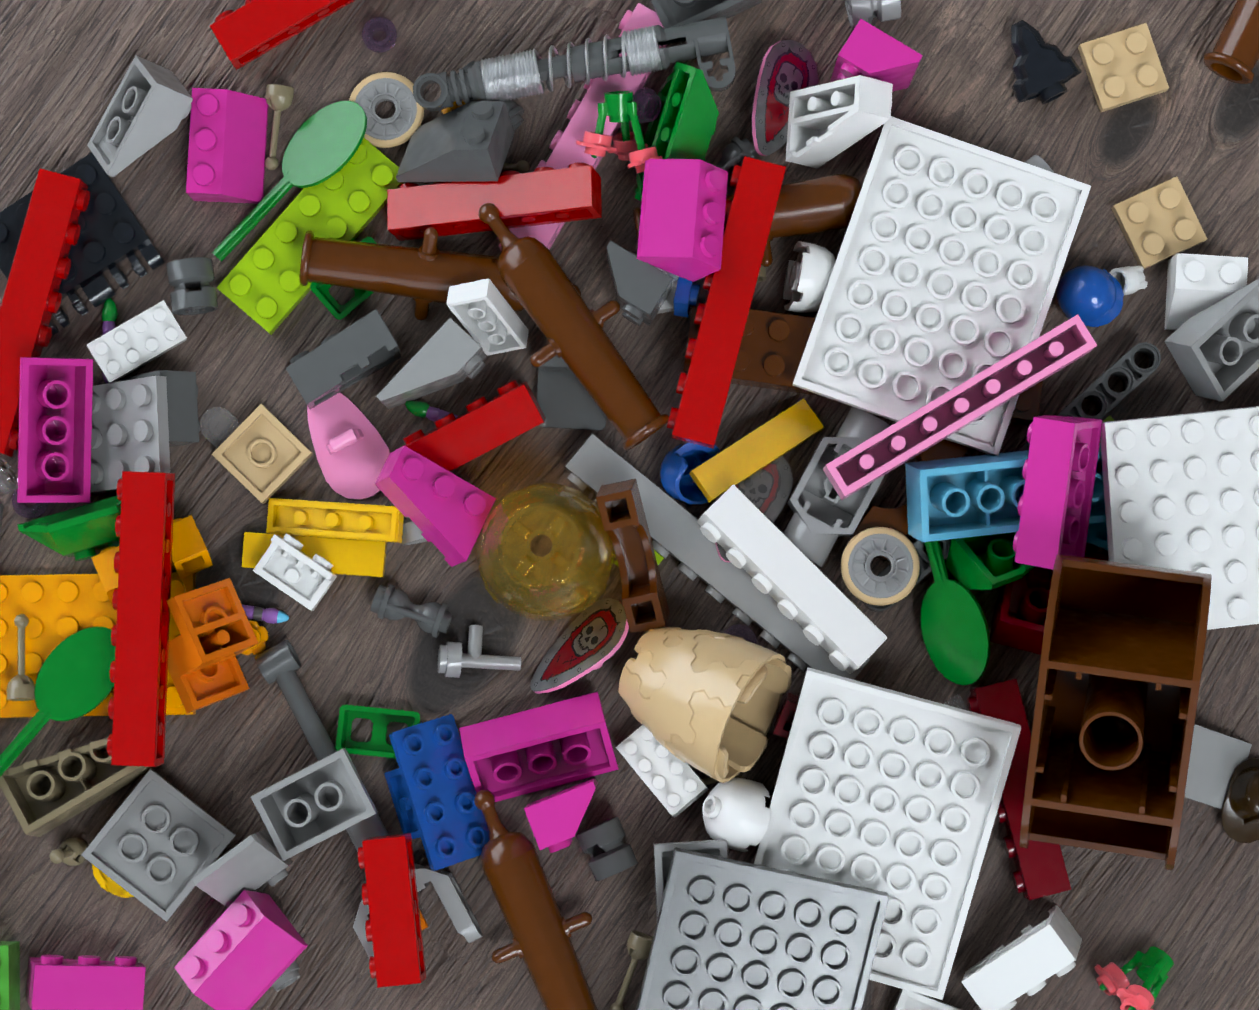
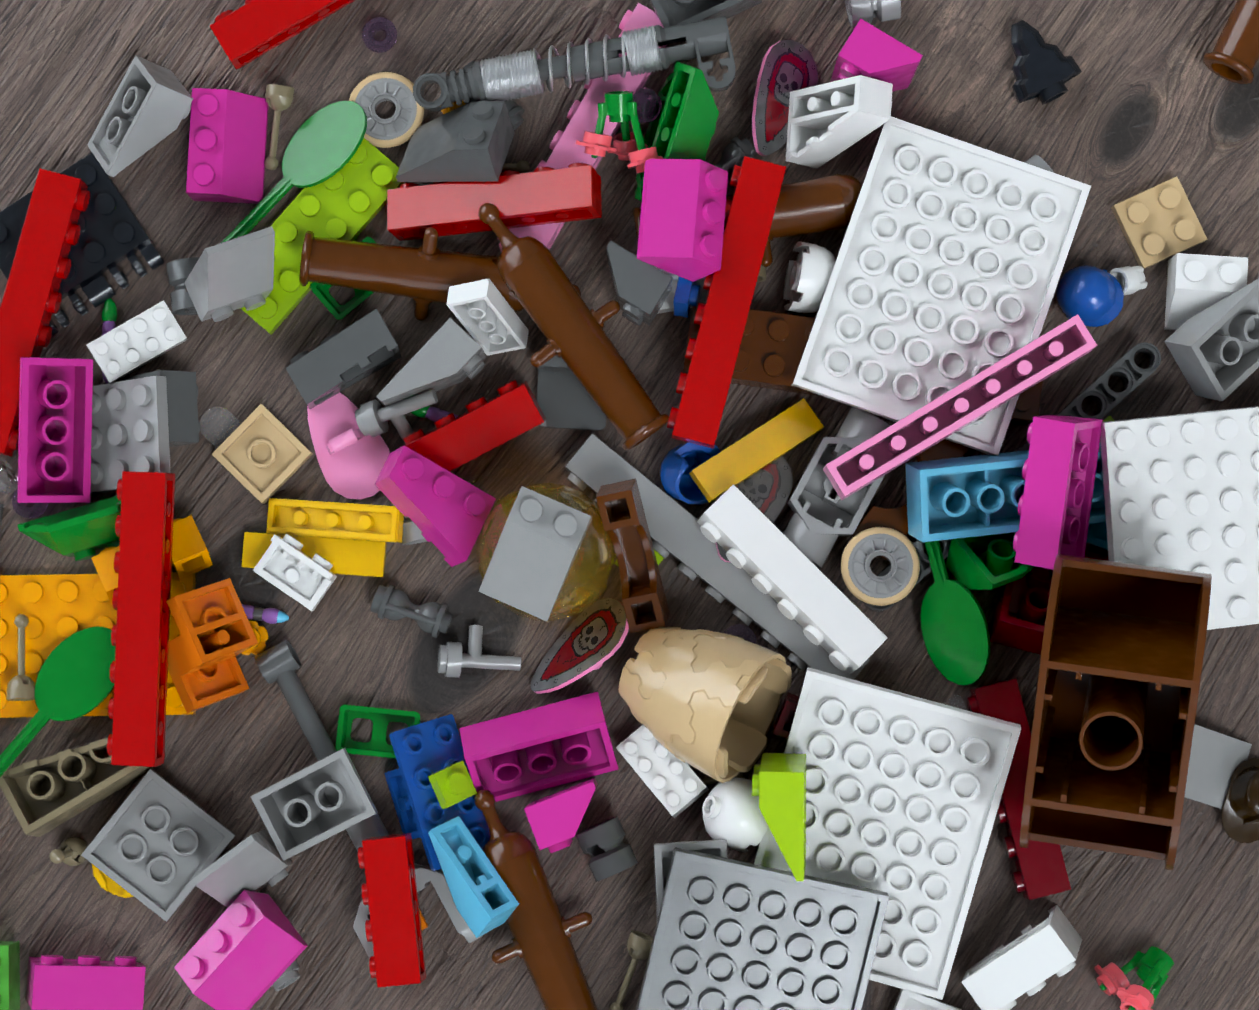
(233, 275): none -> light grey slope
(374, 418): none -> light grey piece
(452, 784): none -> lime plate
(471, 878): none -> medium azure slope
(535, 553): none -> light grey slope
(782, 801): none -> lime slope
(1123, 67): tan plate -> none

